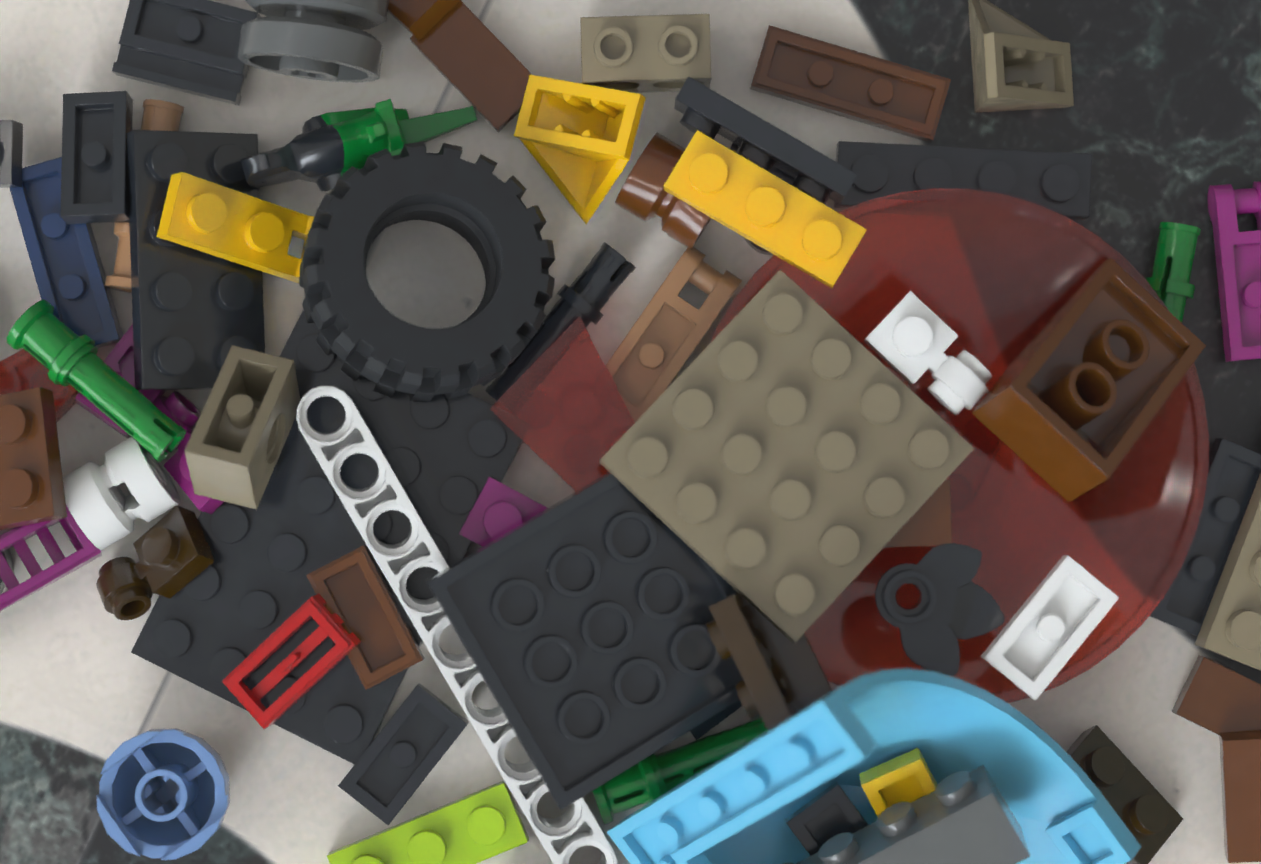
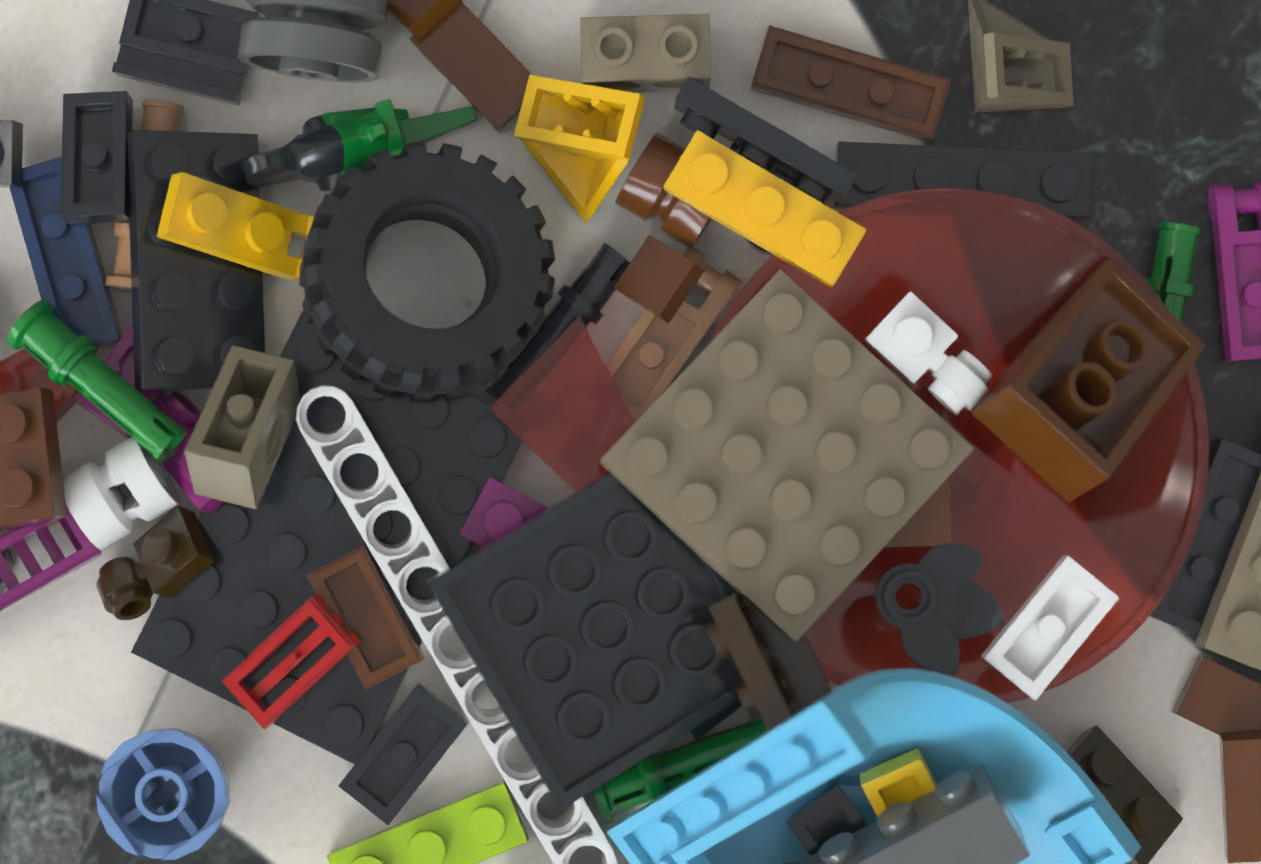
(659, 278): none -> reddish brown tile

